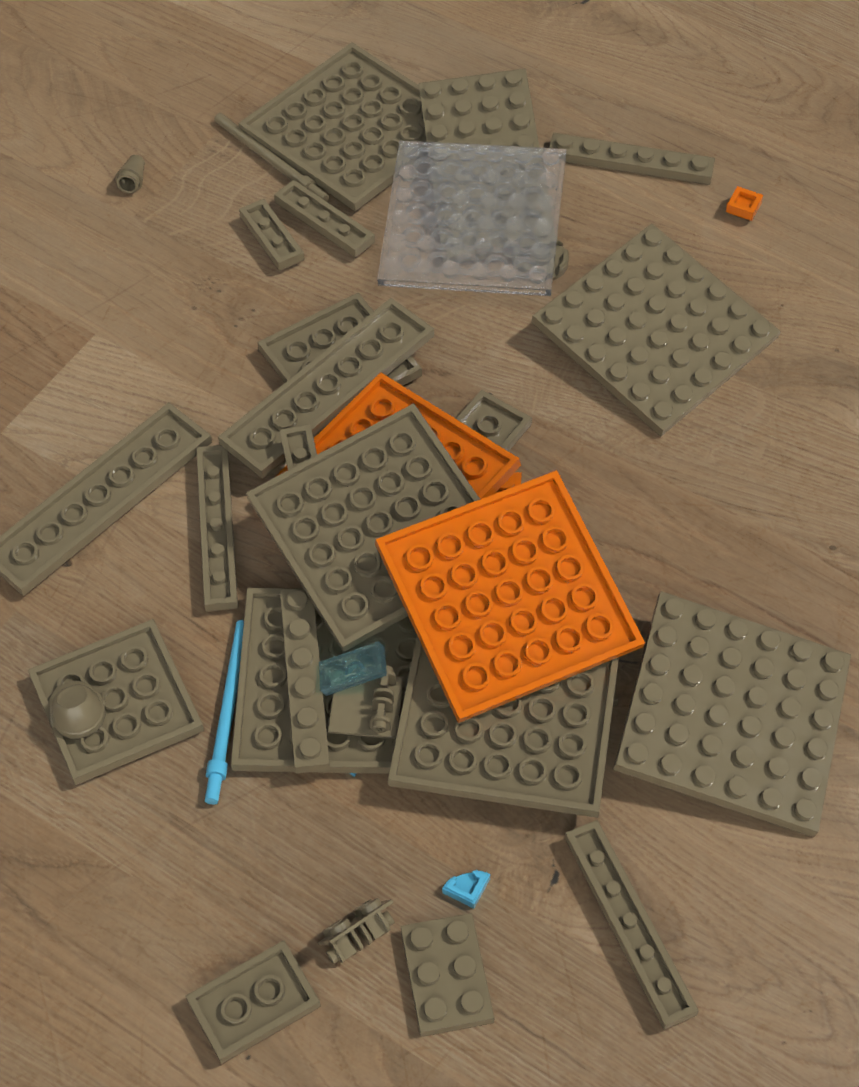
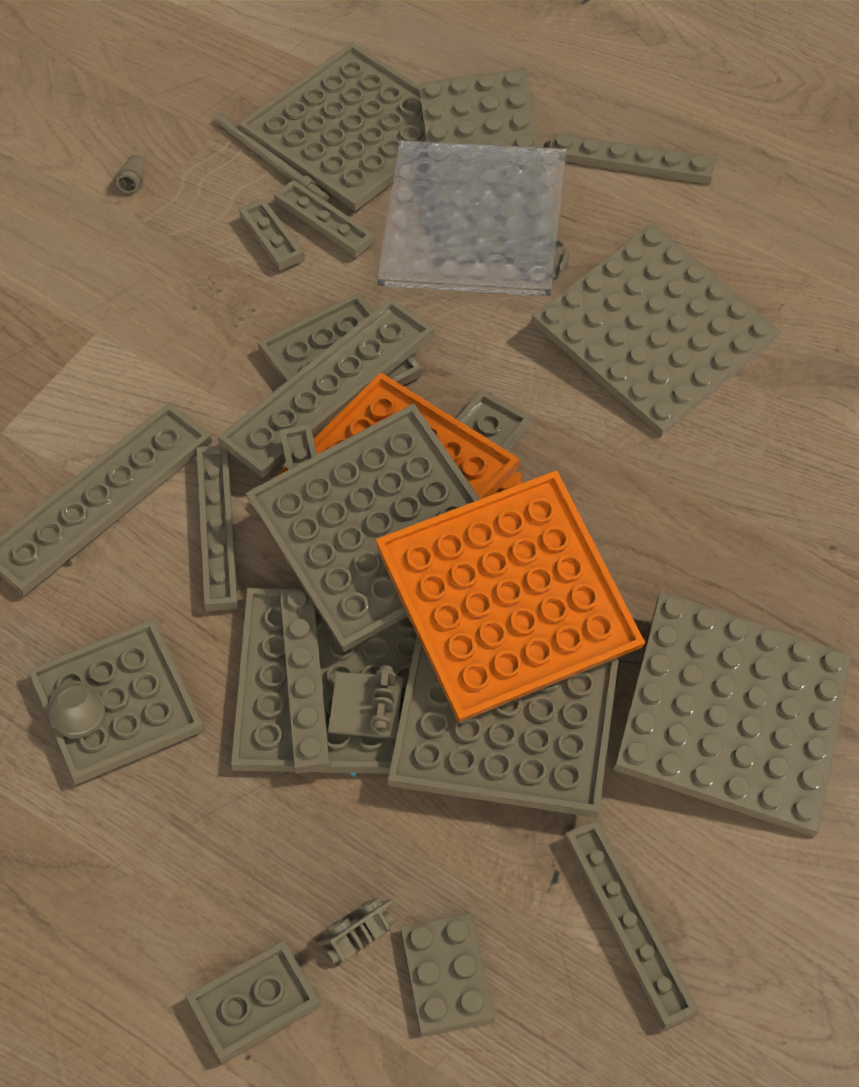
(217, 767): medium azure bar -> none
(352, 668): clear light blue plate -> none
(467, 887): medium azure tile -> none
(744, 203): orange plate -> none

